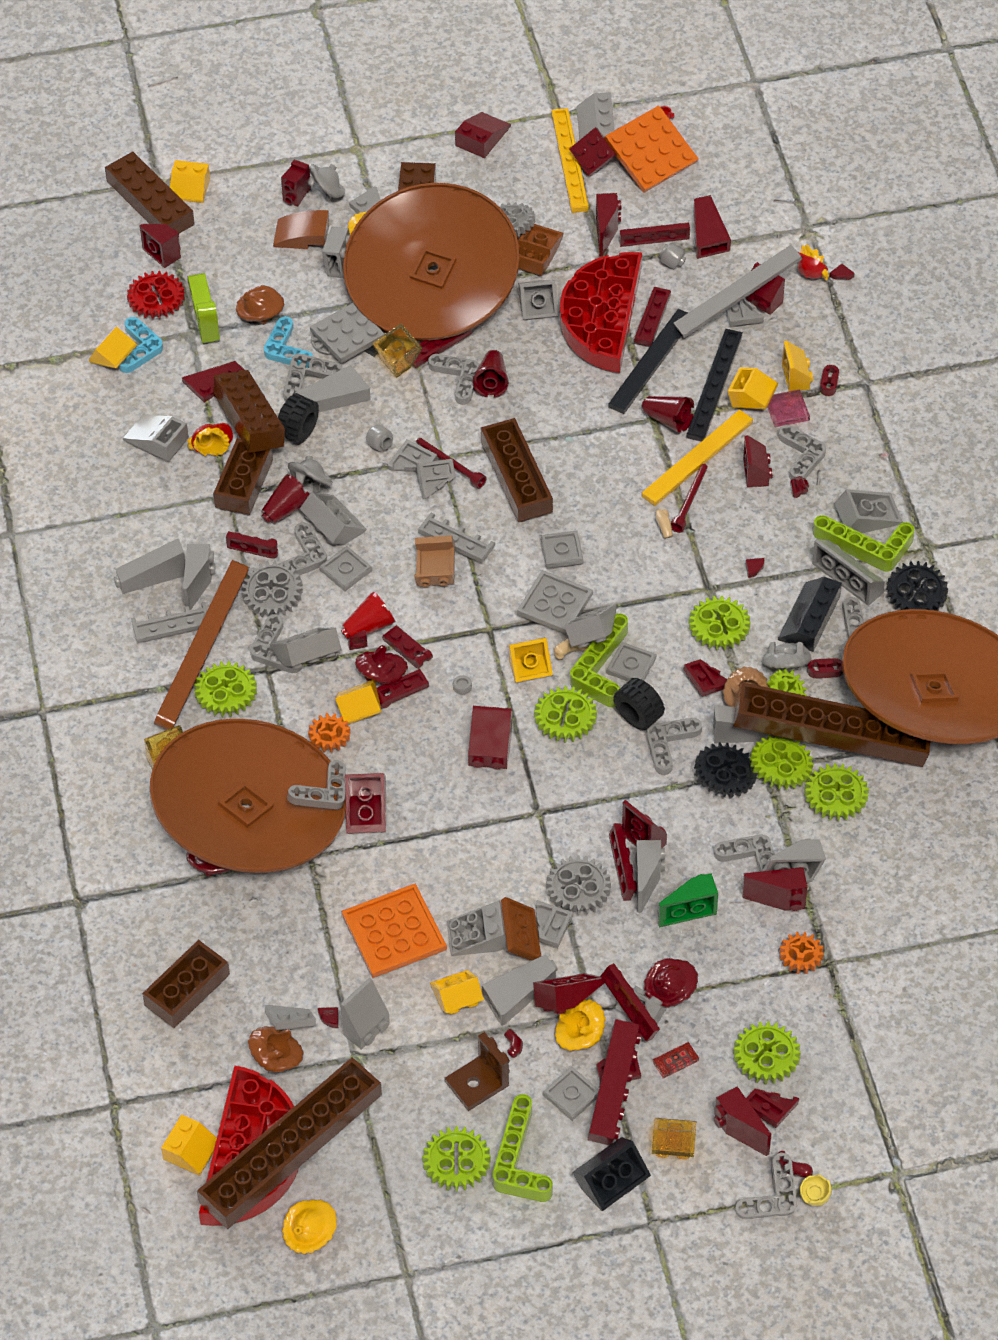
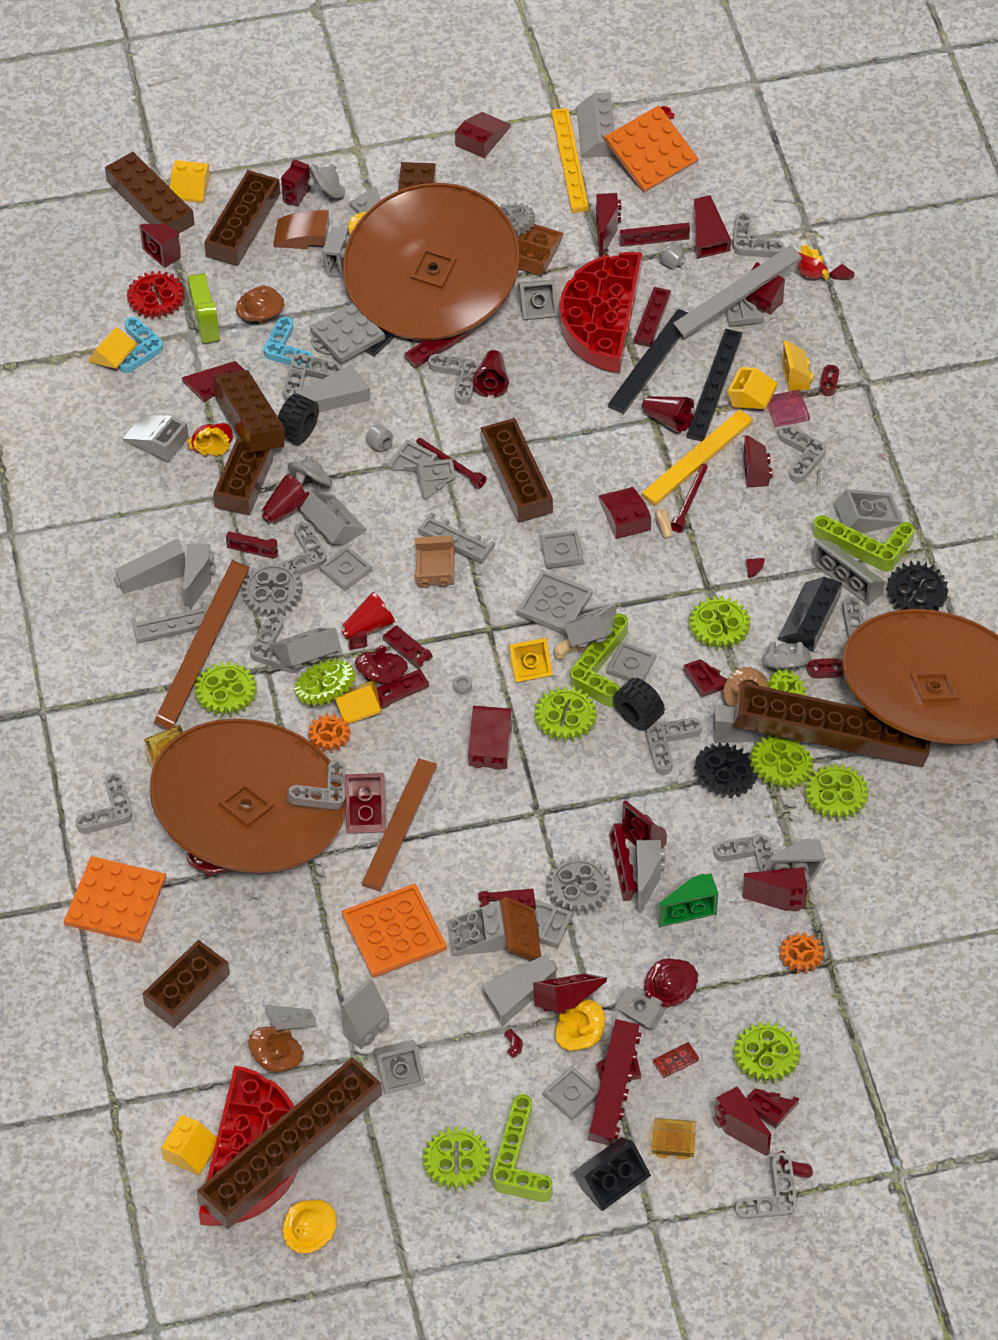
(113, 812): none -> light grey beam
(115, 899): none -> orange plate
(242, 217): none -> reddish brown brick
(324, 682): none -> lime gear
(329, 1016): dark red tile -> none
(397, 350): clear yellow slope -> none
(399, 825): none -> dark orange tile
(399, 1066): none -> light grey slope
(457, 991): yellow slope -> none
(488, 1069): reddish brown bracket -> none
(523, 896): none -> dark red plate
(592, 151): dark red plate -> none
(626, 512): none -> dark red slope
(630, 1002): dark red plate -> none
(746, 241): none -> light grey beam
(799, 486): dark red plate -> none
(815, 1190): light yellow hair -> none

